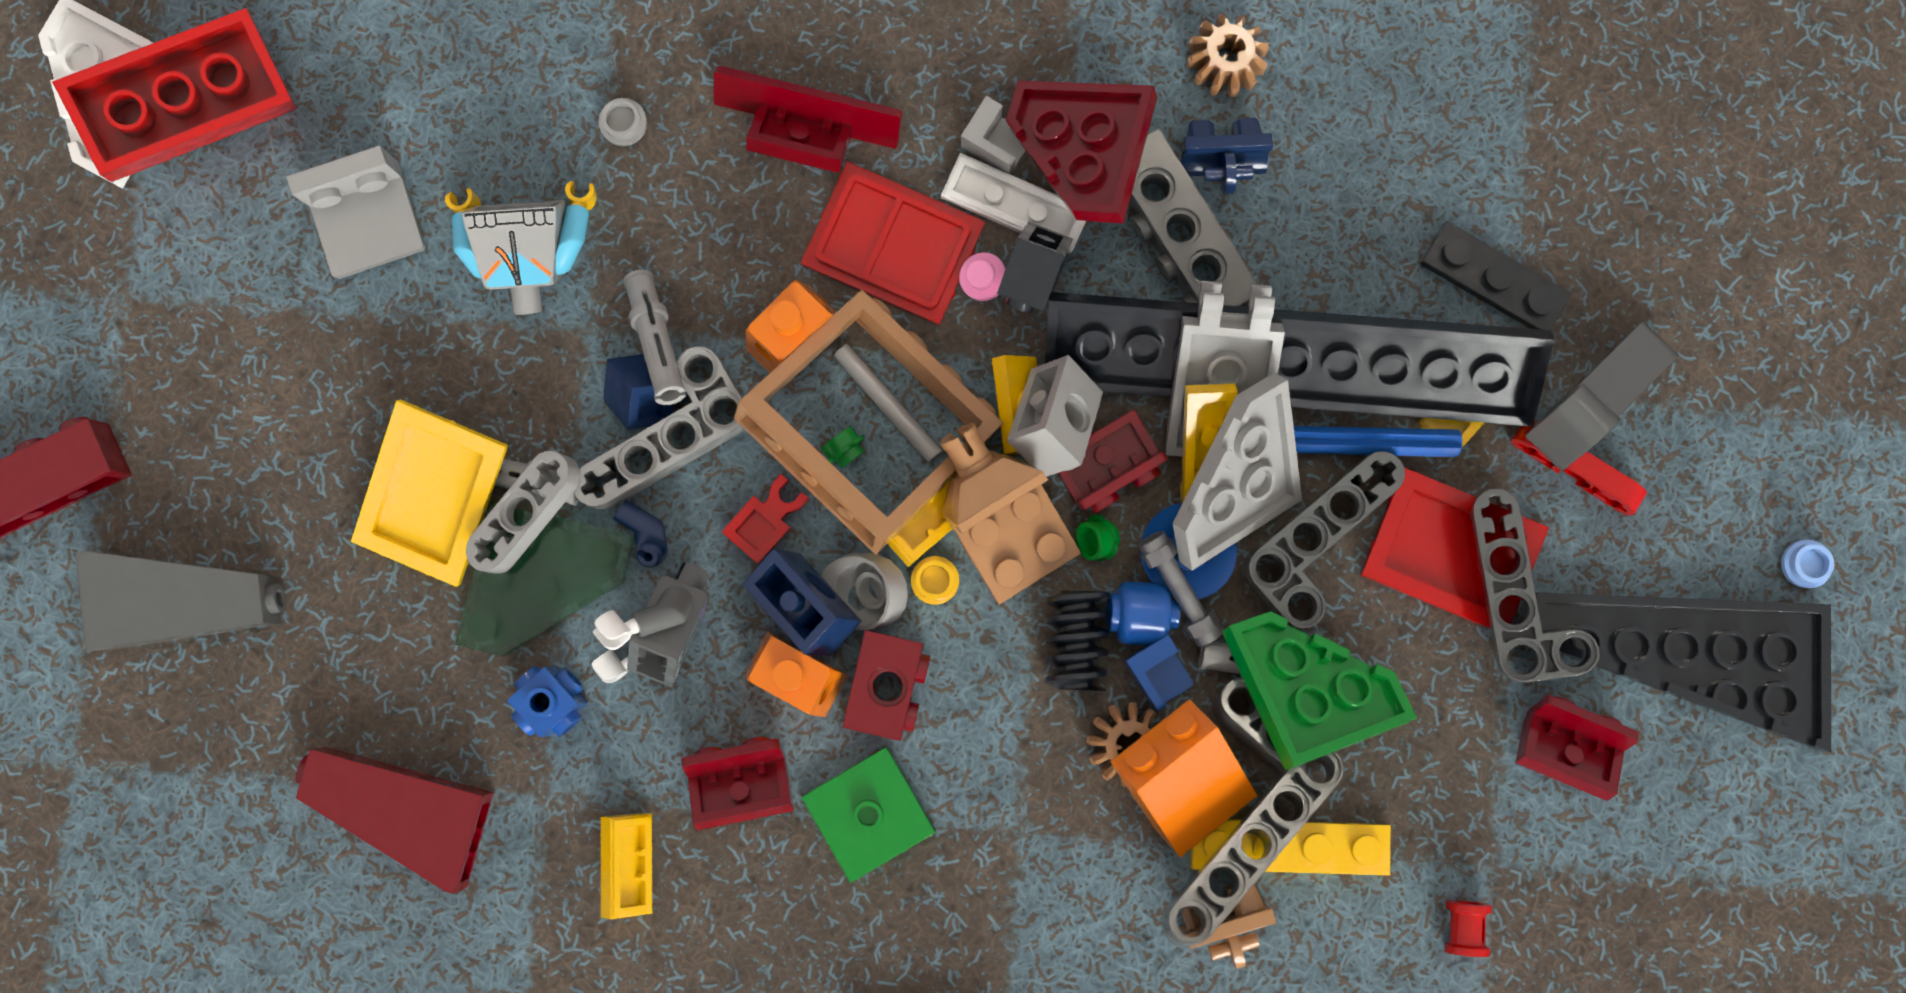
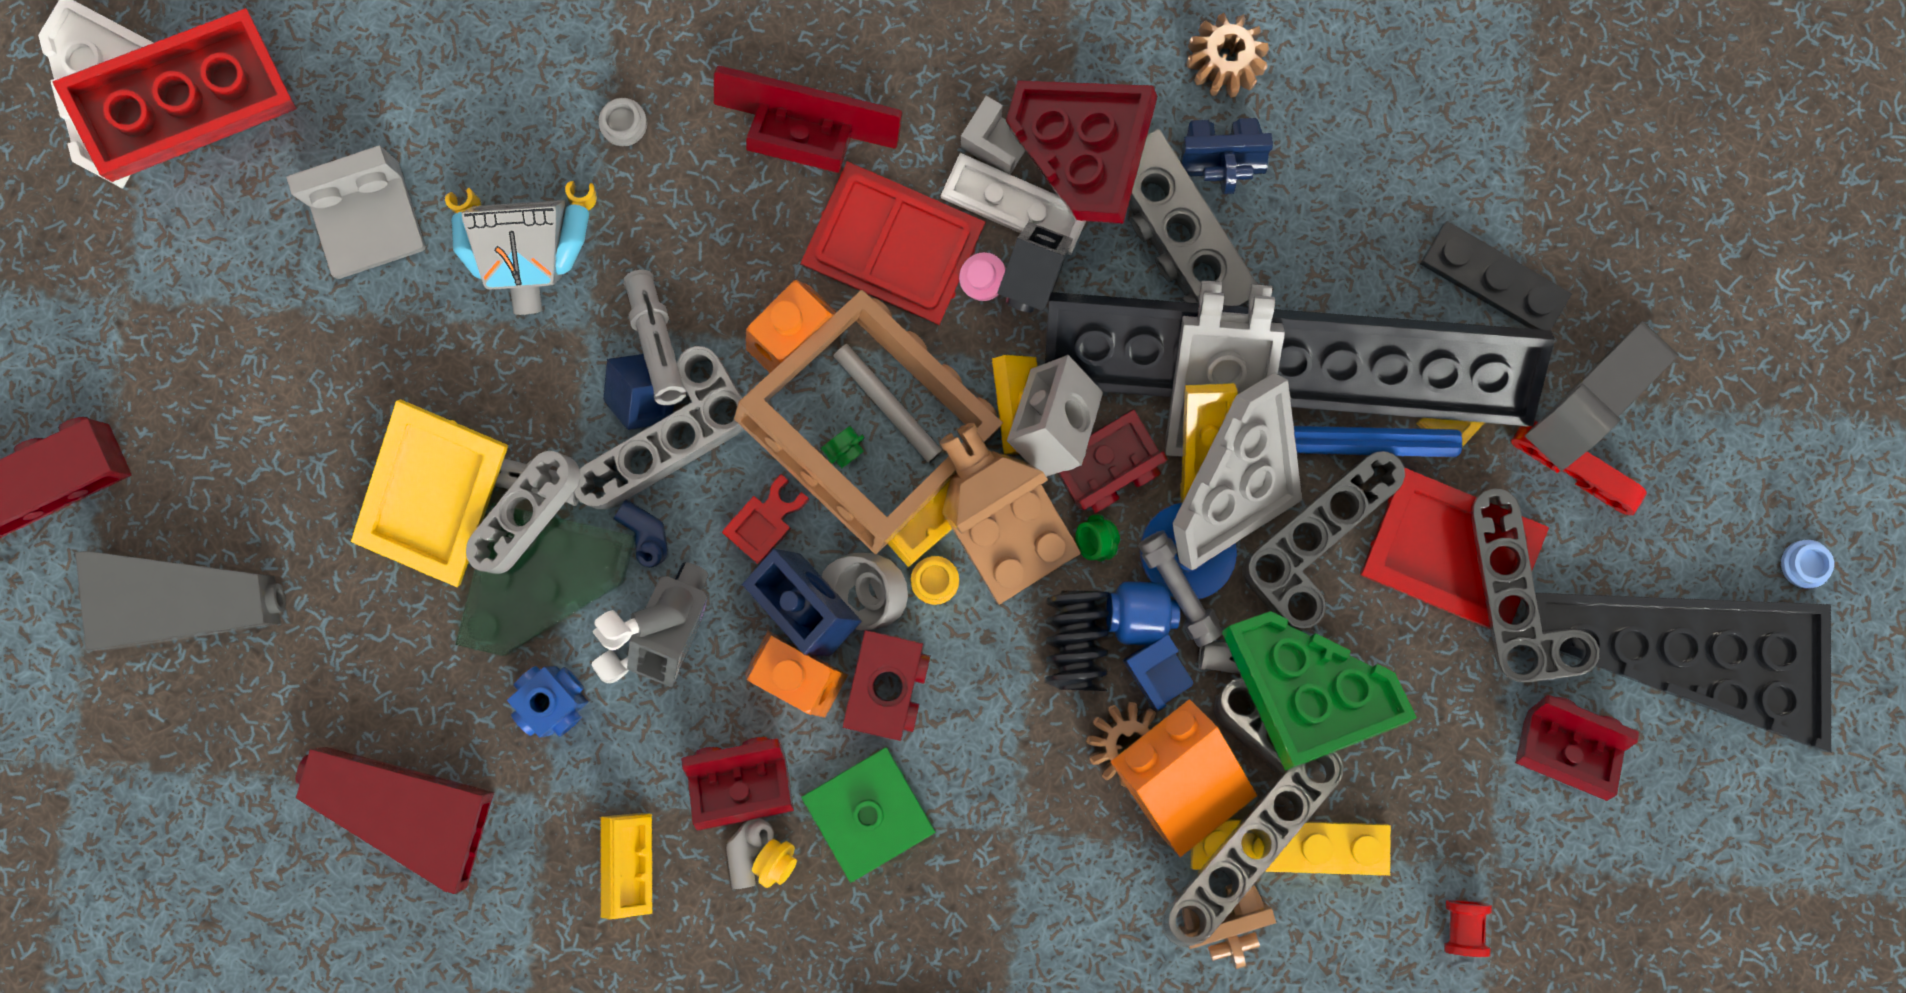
(743, 848): none -> light grey arm
(774, 863): none -> yellow plate

